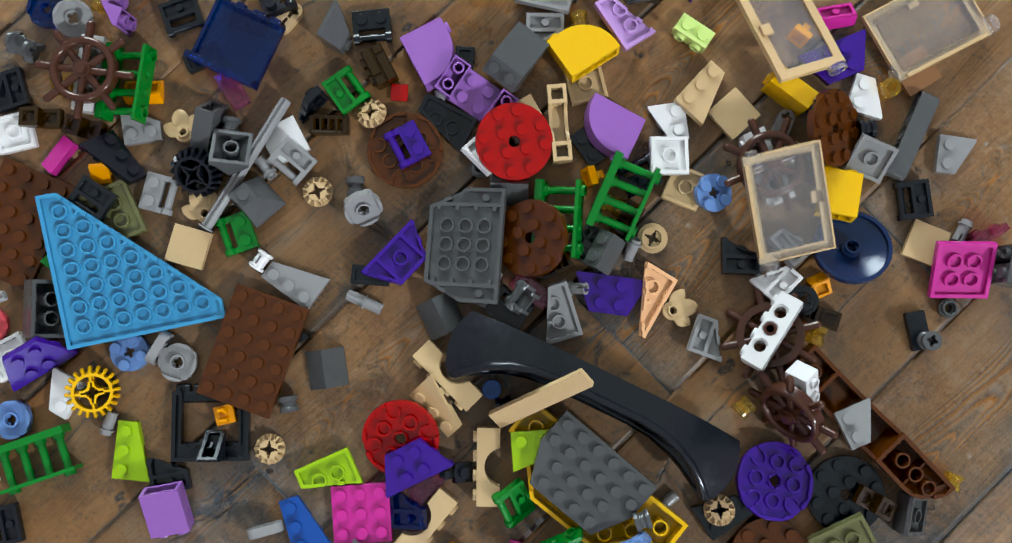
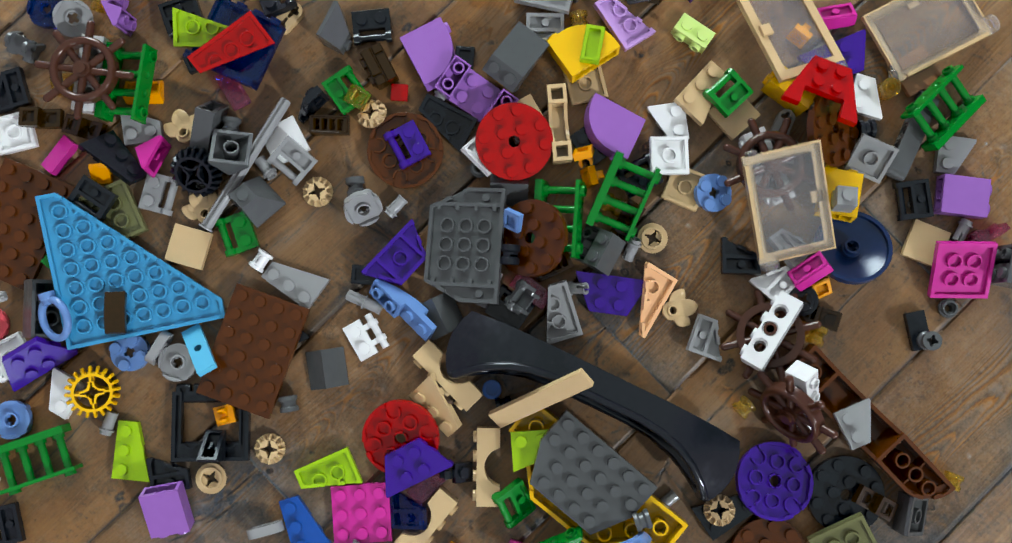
(50, 298): none -> medium blue piece
(115, 312): none -> dark brown slope
(152, 154): none -> dark pink slope
(193, 30): none -> lime wing
(199, 350): none -> medium azure tile
(202, 480): none -> tan gear
(232, 43): none -> red wing
(357, 97): none -> clear yellow slope
(360, 339): none -> white plate
(395, 206): none -> light grey pin
(400, 303): none -> medium blue slope
(510, 254): none -> black wheel
(513, 220): none -> medium blue tile
(582, 153): none -> light orange tile
(592, 44): none -> lime tile
(732, 97): none -> green plate
(810, 271): none -> dark pink slope
(828, 81): none -> red wing
(844, 199): none -> light grey brick
(958, 115): none -> green fence
(962, 196): none -> medium lavender brick

